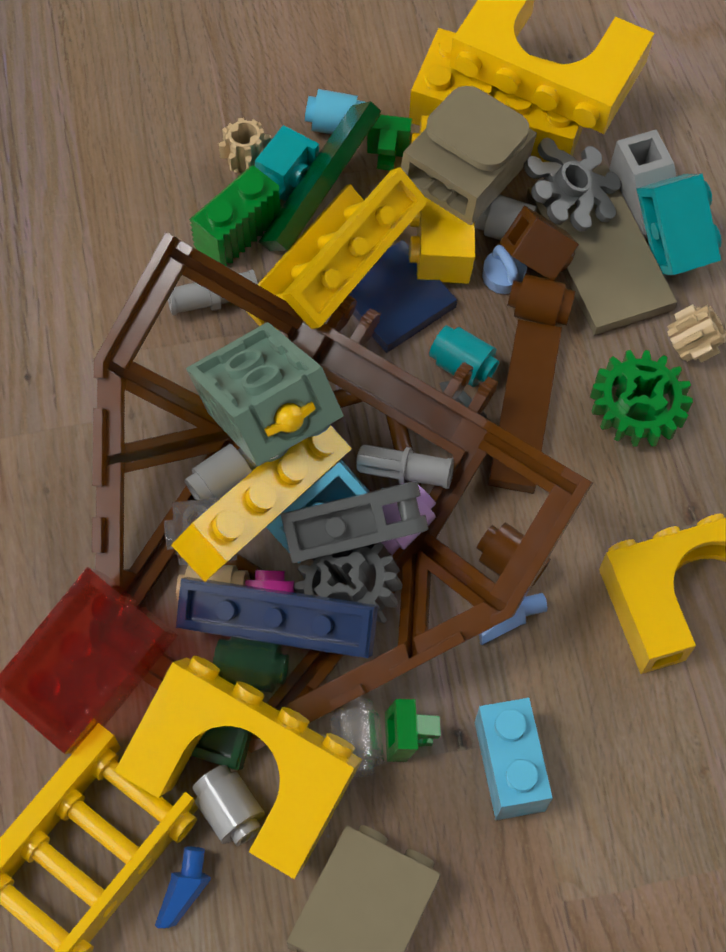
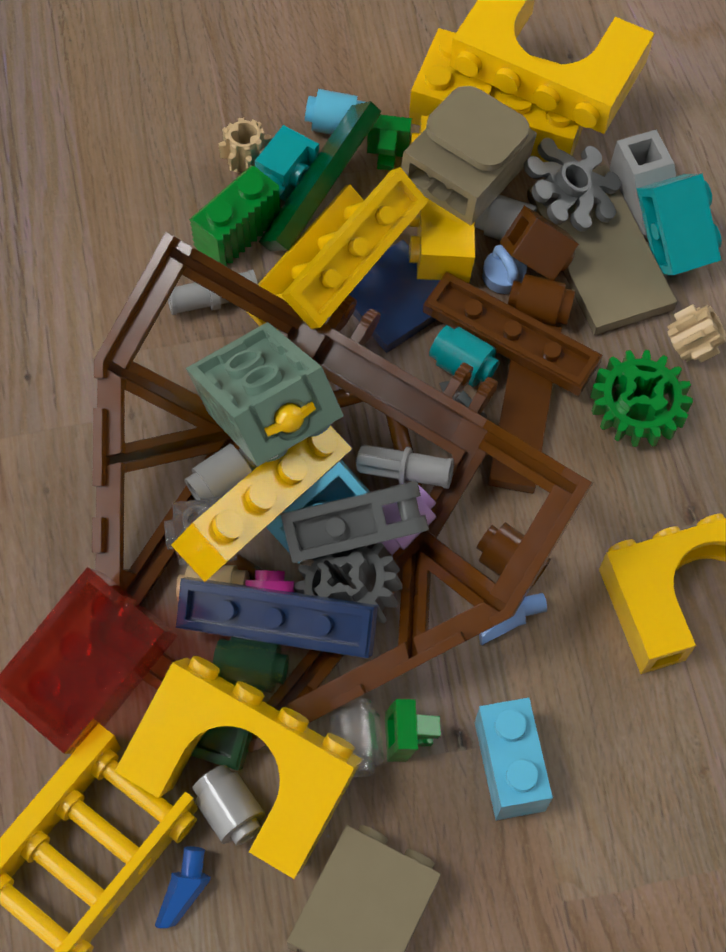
(513, 333): none -> reddish brown tile

